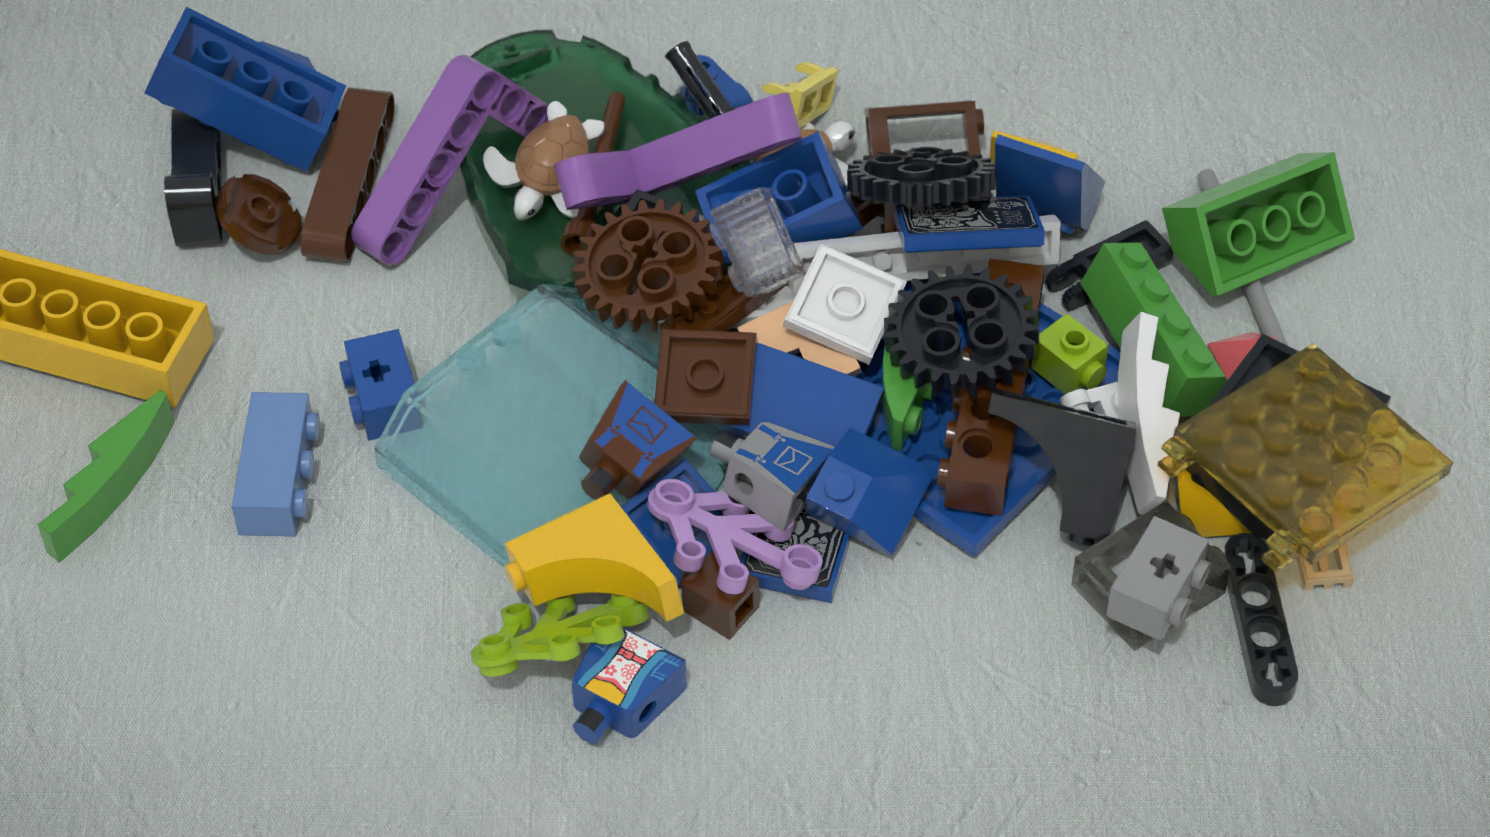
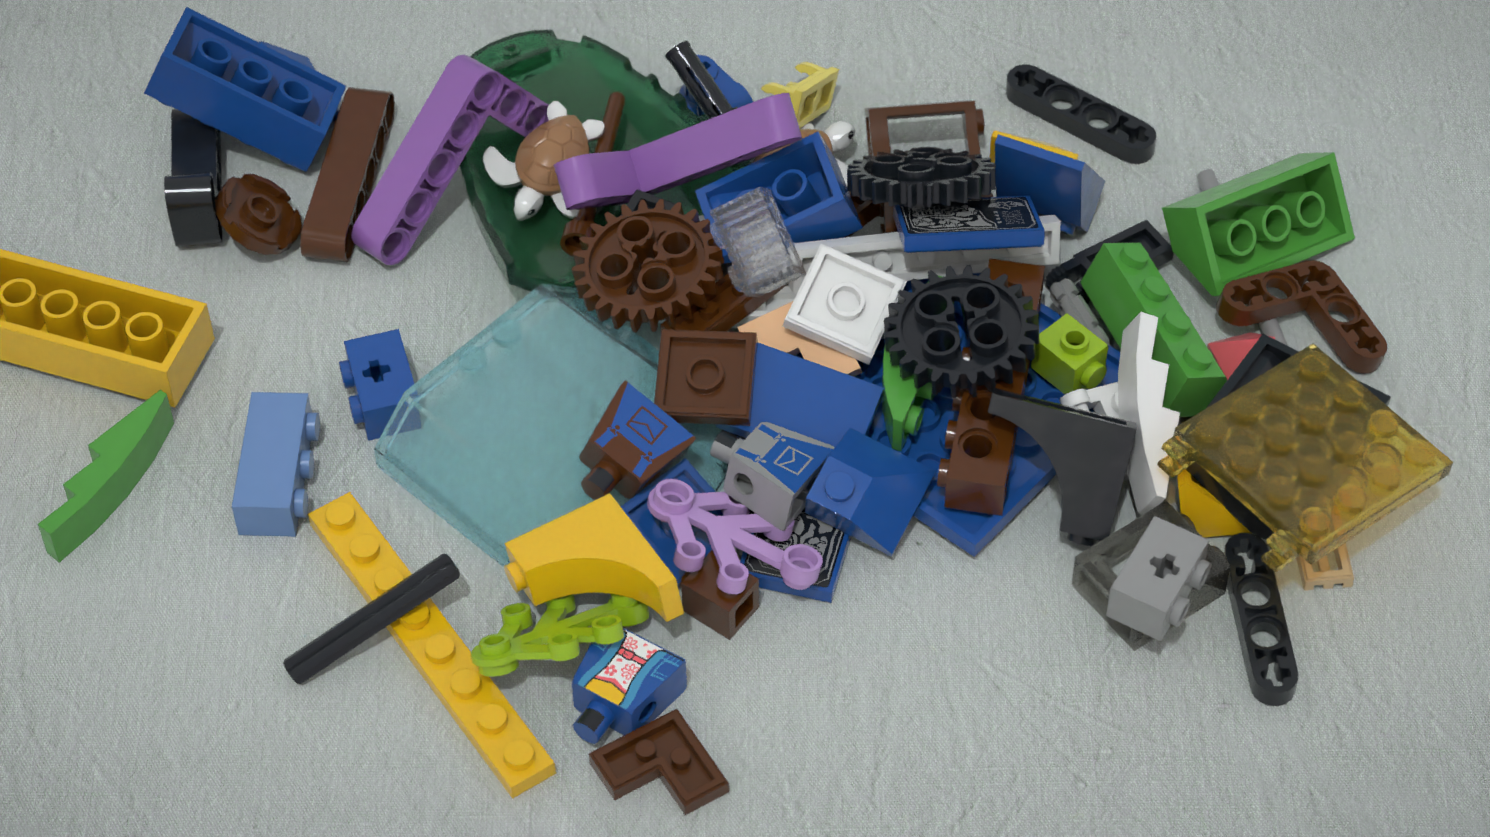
(371, 618): none -> black axle
(435, 650): none -> yellow plate
(663, 751): none -> reddish brown tile
(1065, 298): none -> light grey axle
(1124, 138): none -> black beam
(1355, 342): none -> reddish brown beam

